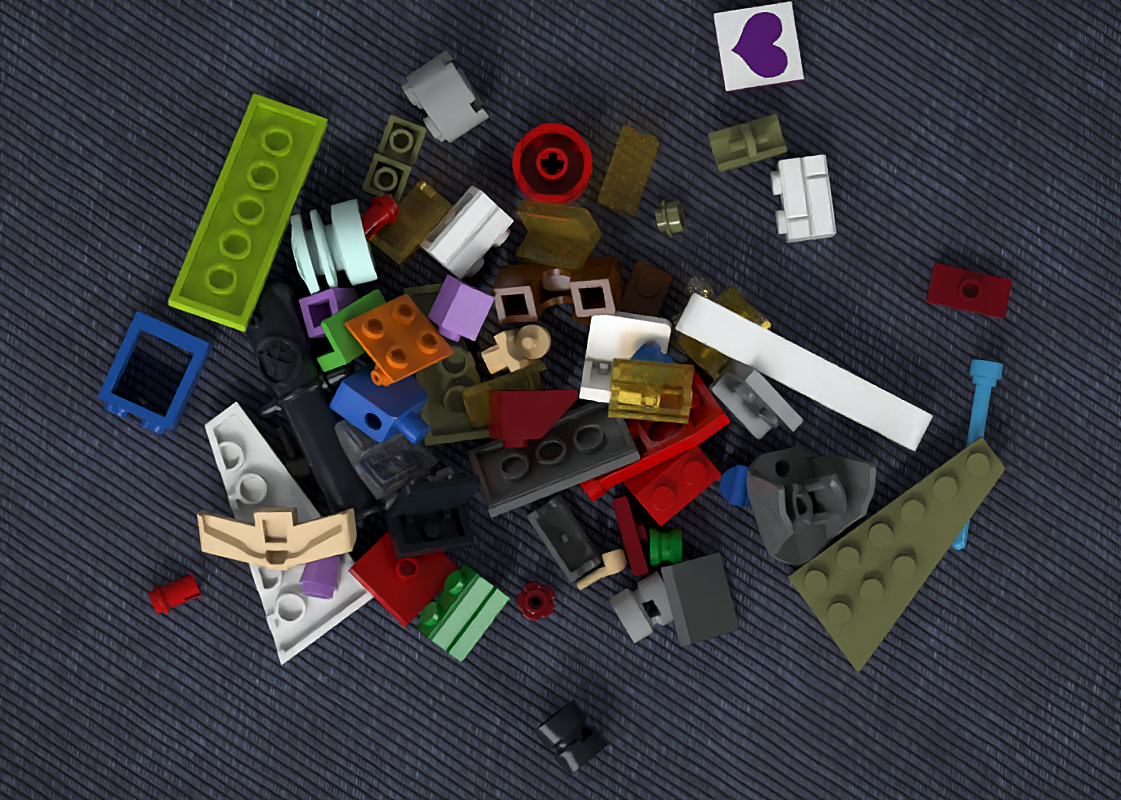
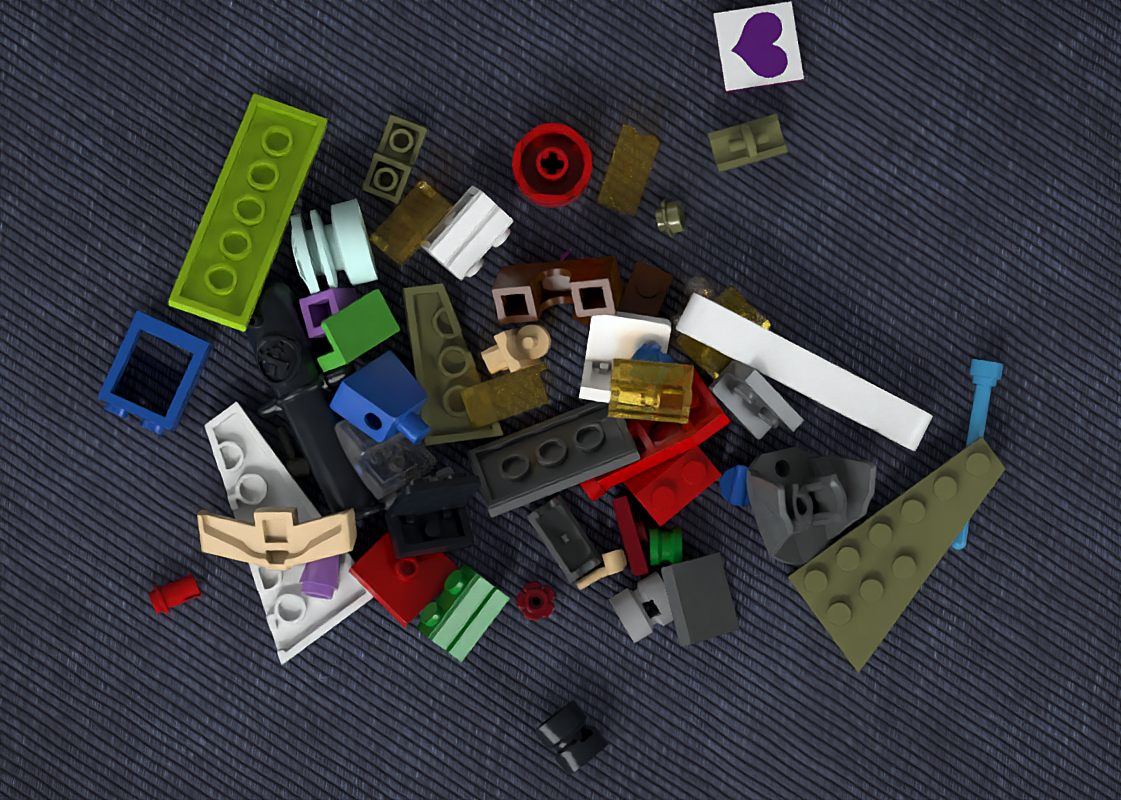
(378, 214): red pin -> none
(398, 340): orange hinge -> none
(445, 97): light grey brick -> none
(460, 309): medium lavender brick -> none
(526, 413): dark red slope -> none
(557, 235): clear yellow panel -> none
(804, 198): white brick -> none
(968, 291): dark red plate -> none

